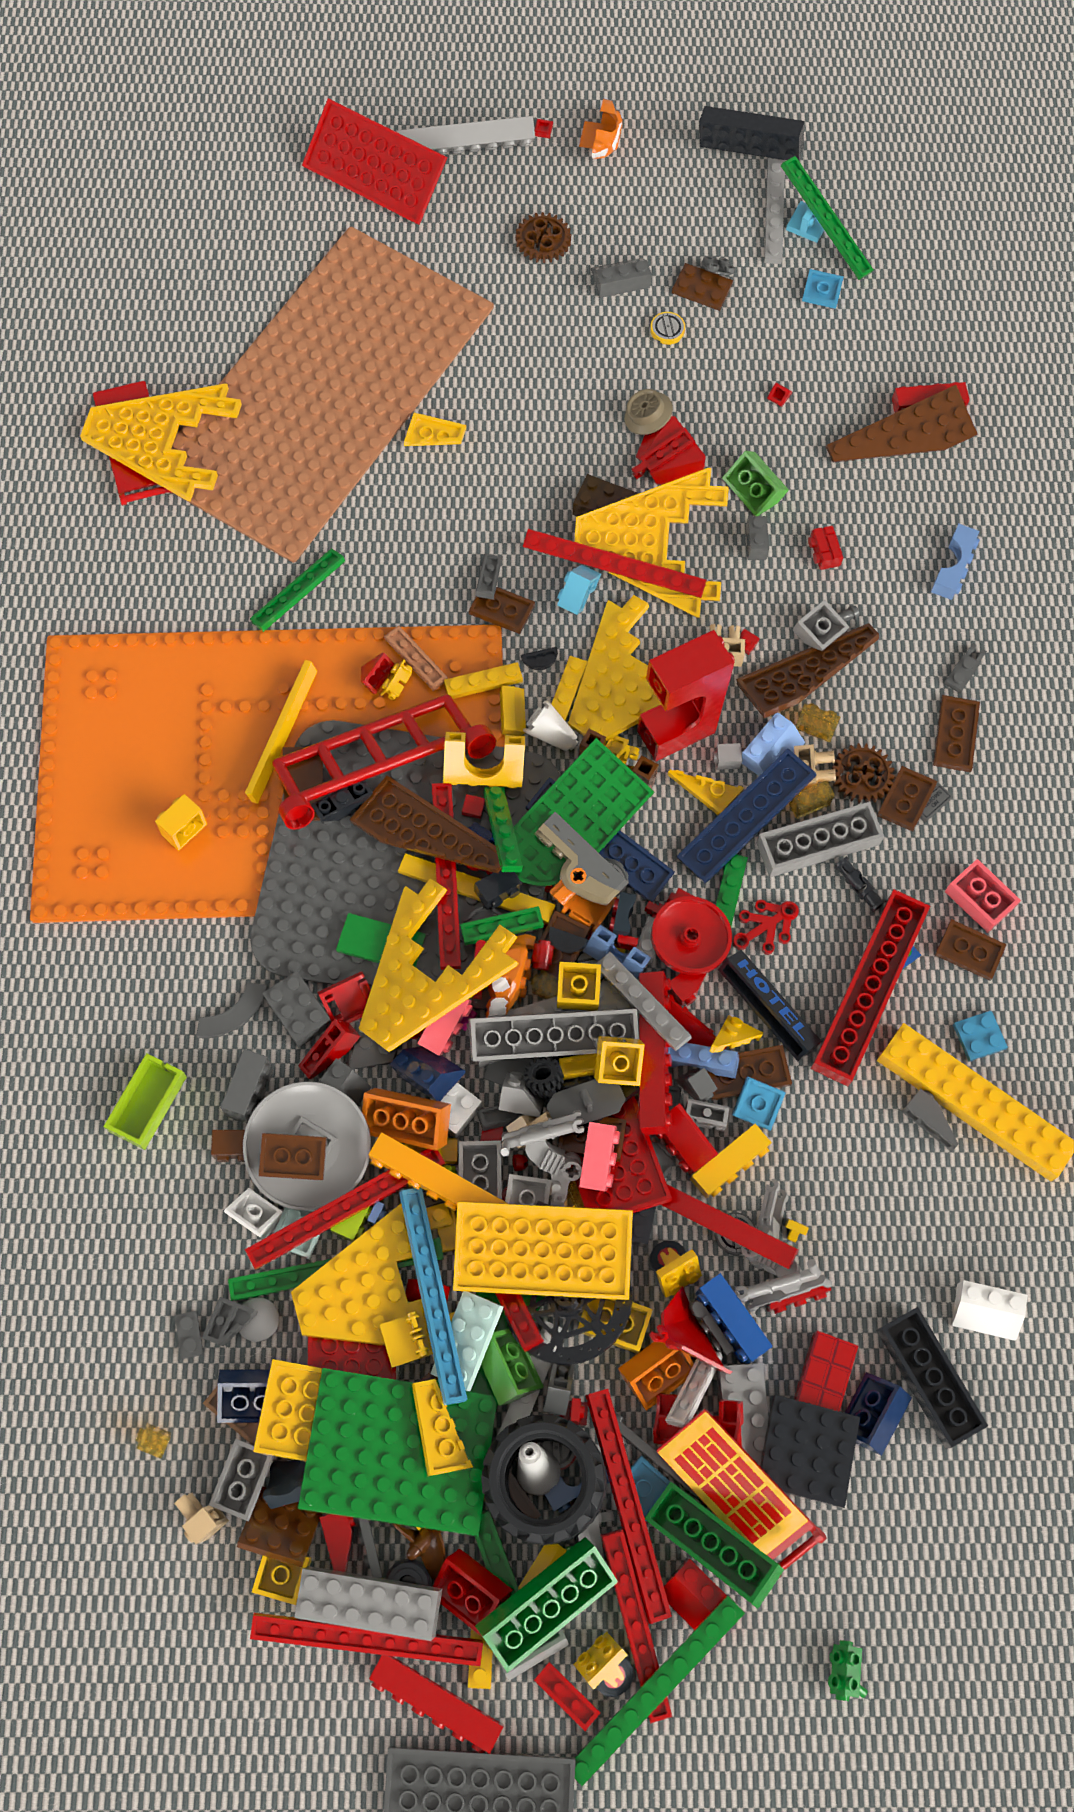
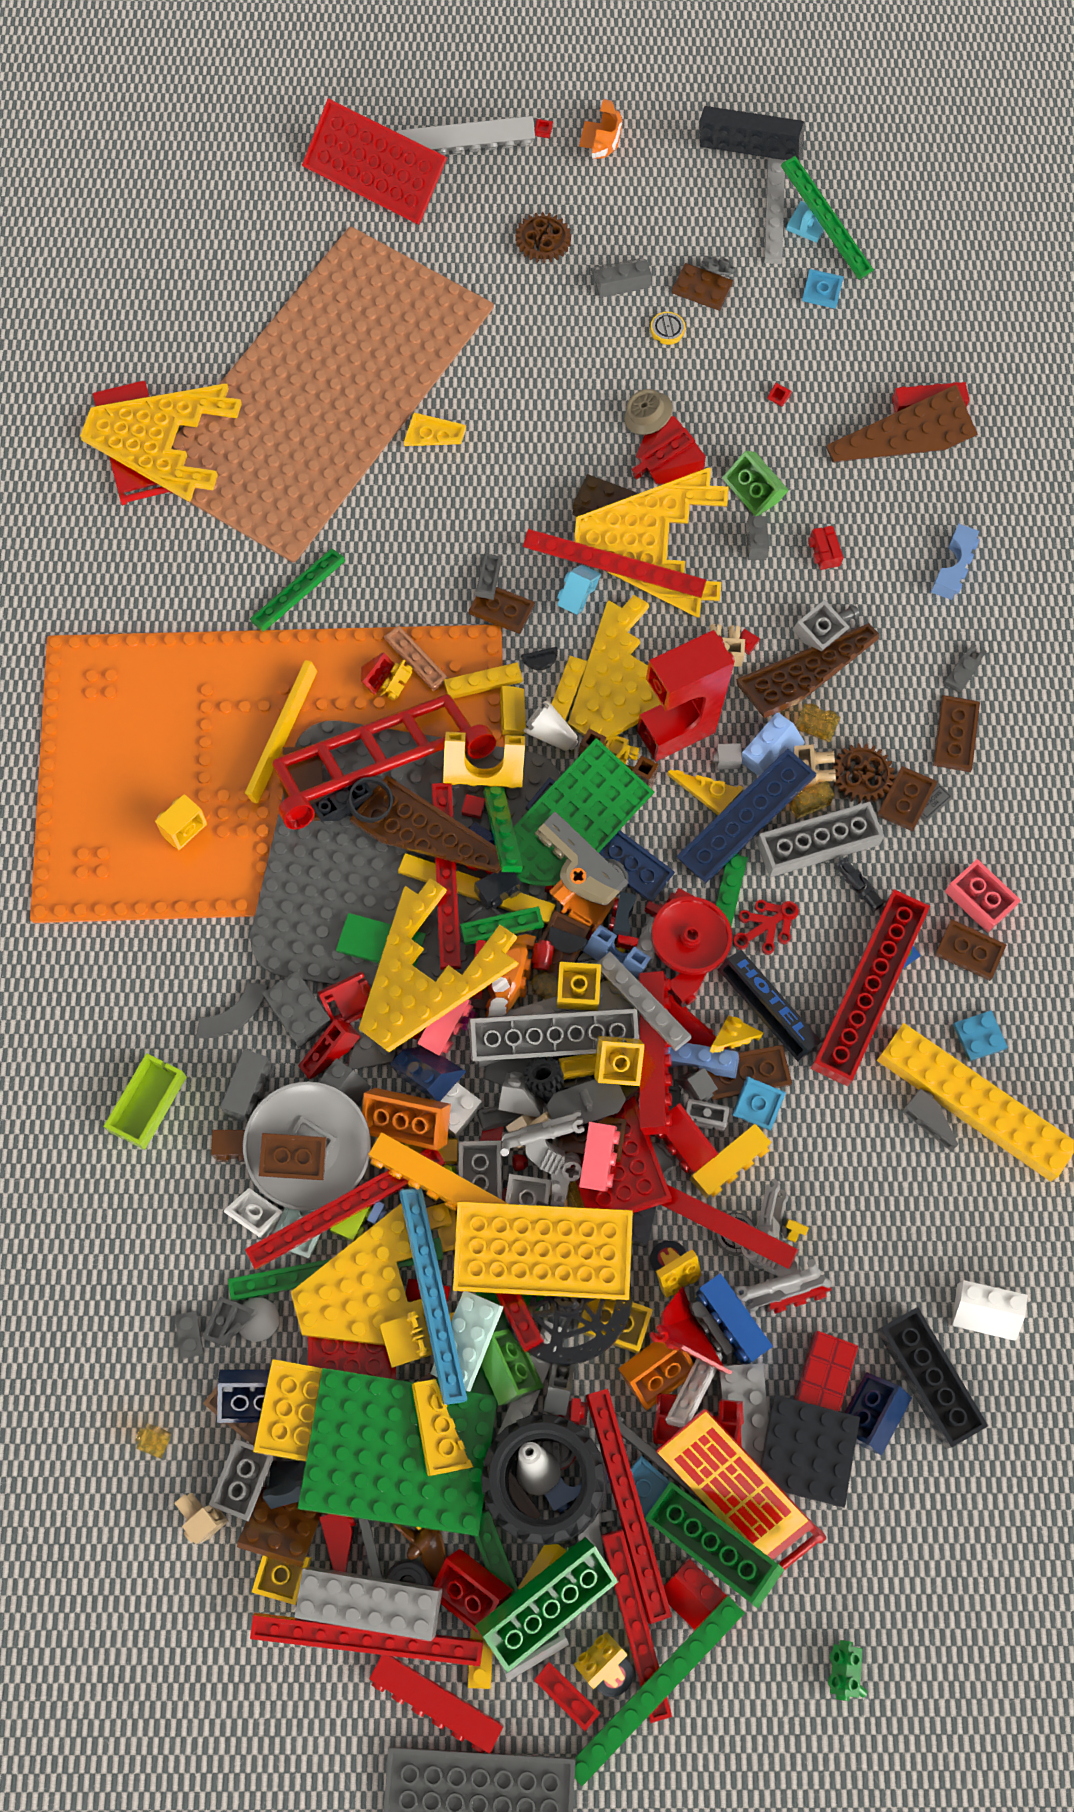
(373, 780): none -> black tyre

